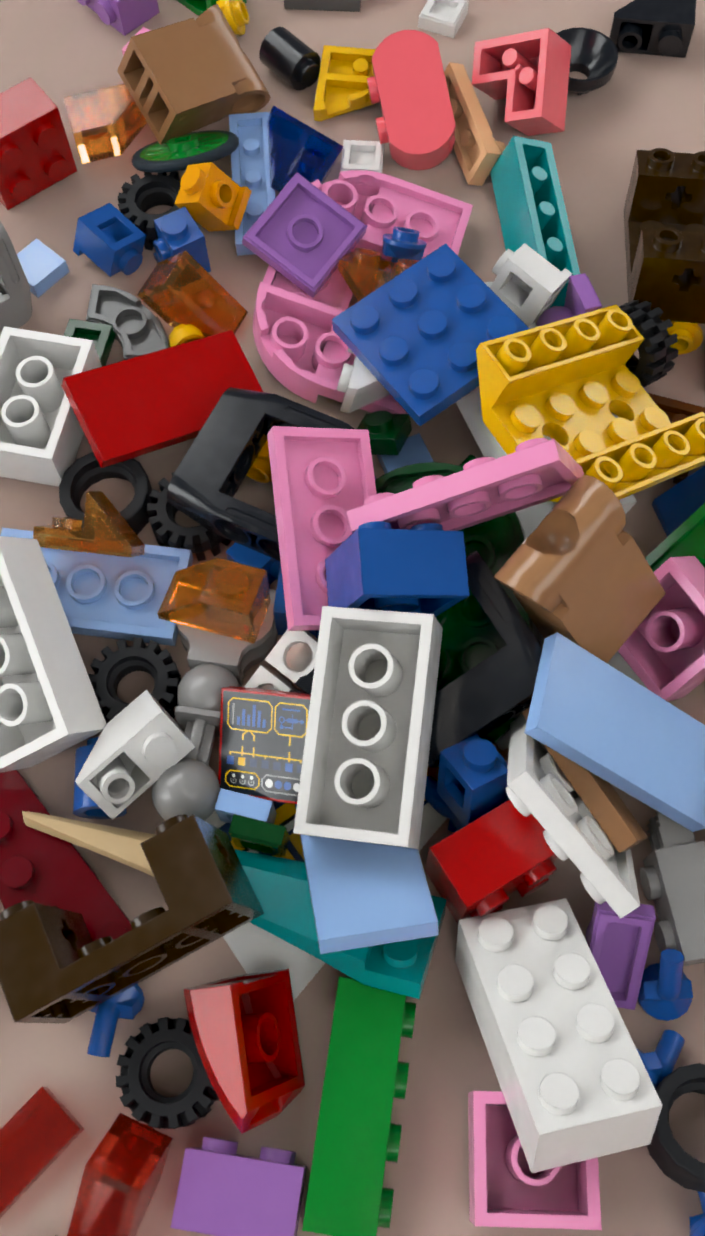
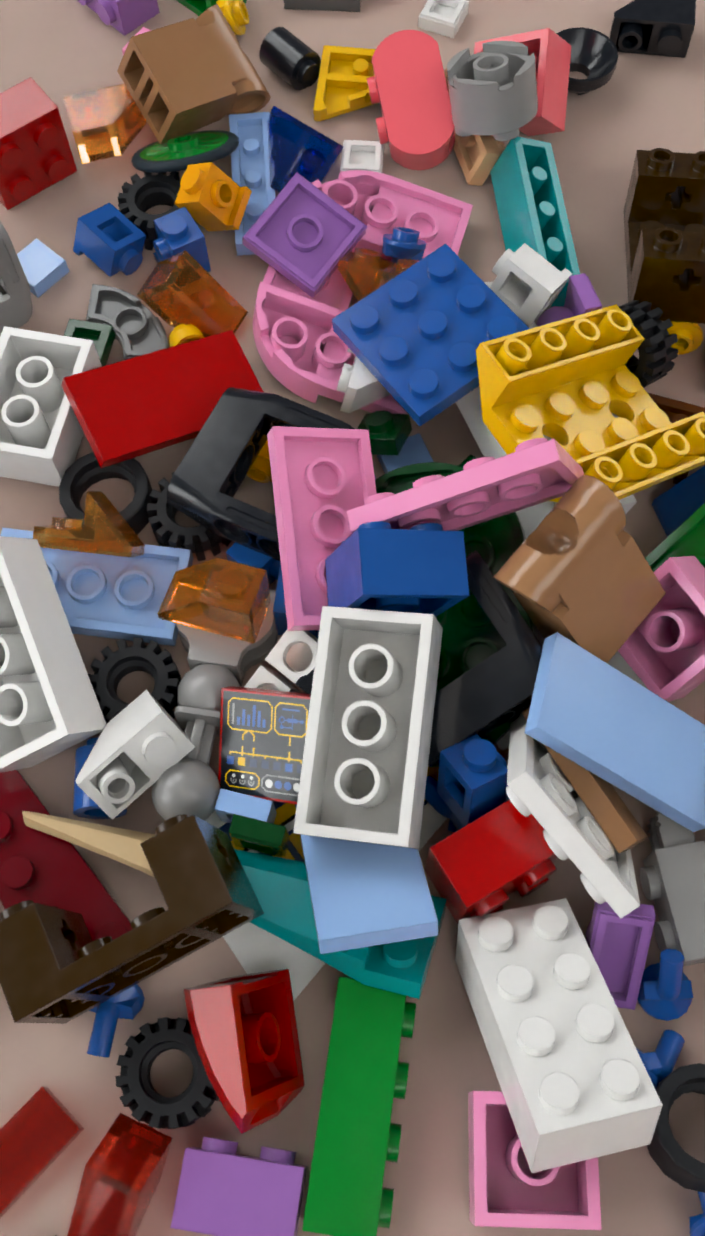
(493, 90): none -> light grey brick

